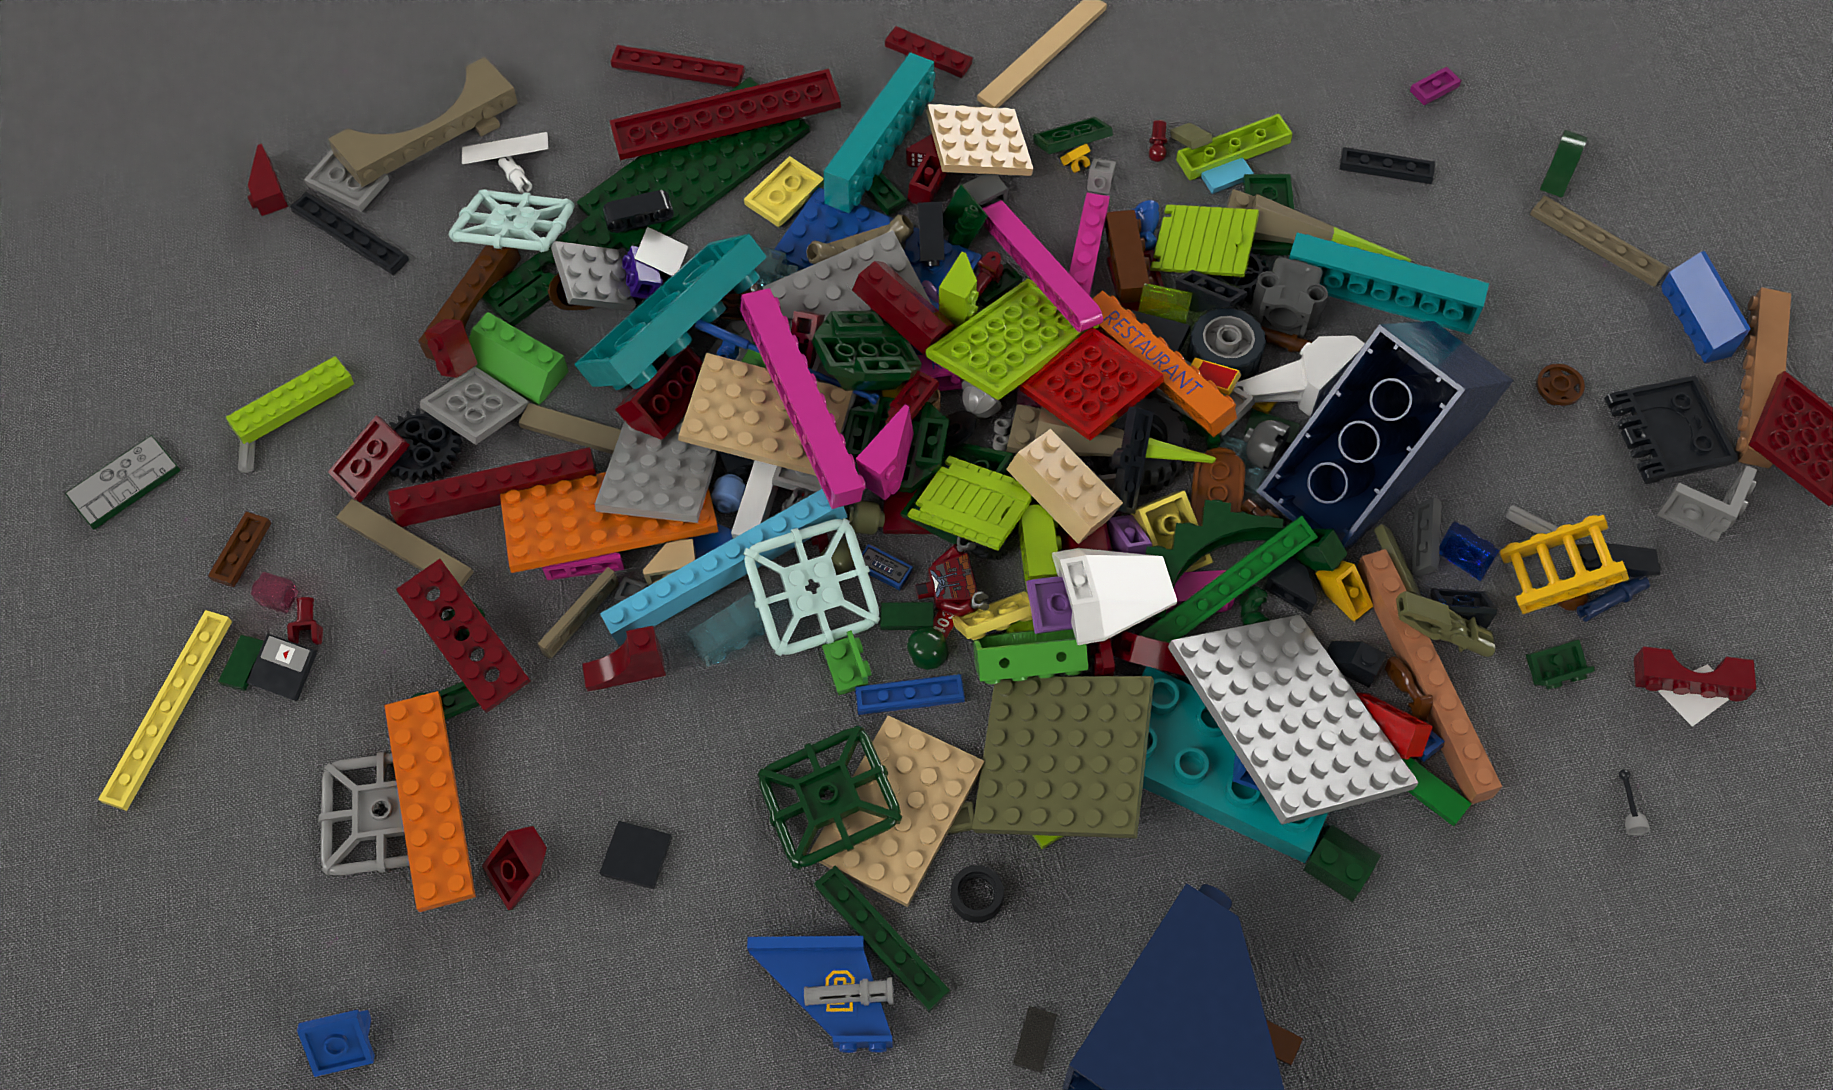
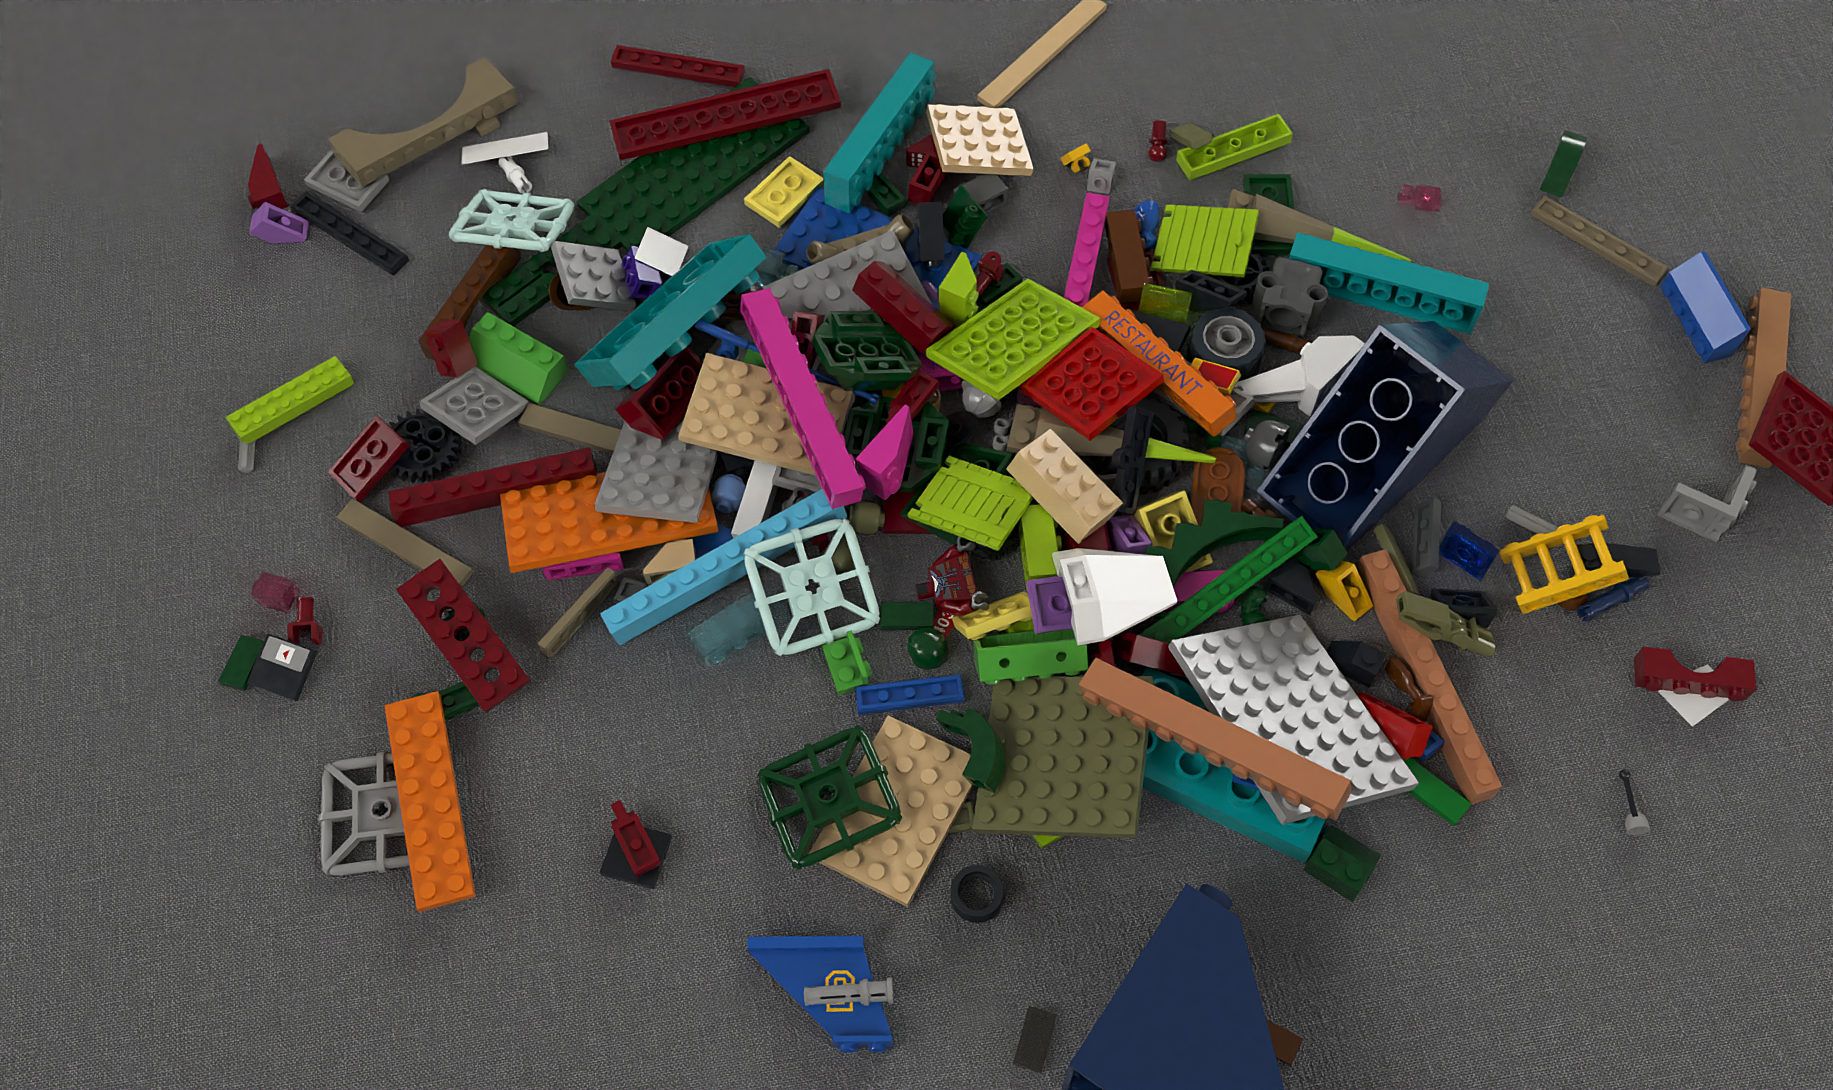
(122, 482): light grey tile -> none
(165, 711): light yellow plate -> none
(239, 549): reddish brown plate -> none
(278, 225): none -> medium lavender slope
(337, 1042): blue bracket -> none
(515, 864): dark red slope -> none
(634, 661): dark red arch -> none
(634, 840): none -> dark red hinge
(638, 211): black beam -> none
(882, 938): dark green plate -> none
(886, 567): tile -> none
(943, 57): dark red hinge -> none
(987, 756): none -> dark green arch
(1042, 267): dark pink beam -> none
(1072, 135): dark green tile -> none
(1216, 739): none -> nougat brick
(1226, 175): medium azure tile -> none
(1387, 165): black tile -> none
(1423, 197): none -> clear pink plate
(1435, 85): magenta plate -> none
(1558, 664): dark green bracket -> none
(1560, 385): reddish brown wheel -> none
(1674, 425): black hinge -> none

